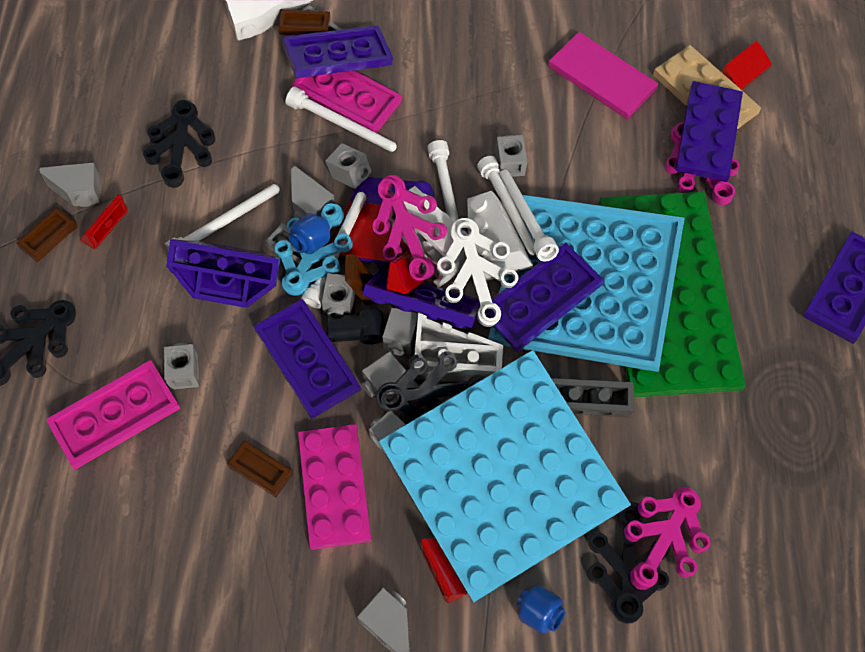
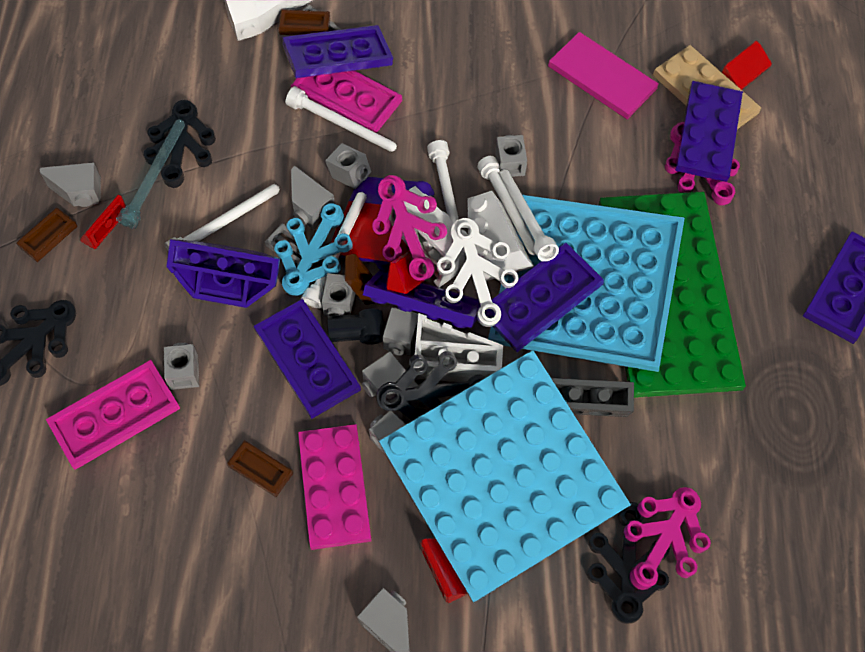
(130, 214): none -> clear light blue piece
(309, 233): blue head -> none
(541, 609): blue head -> none

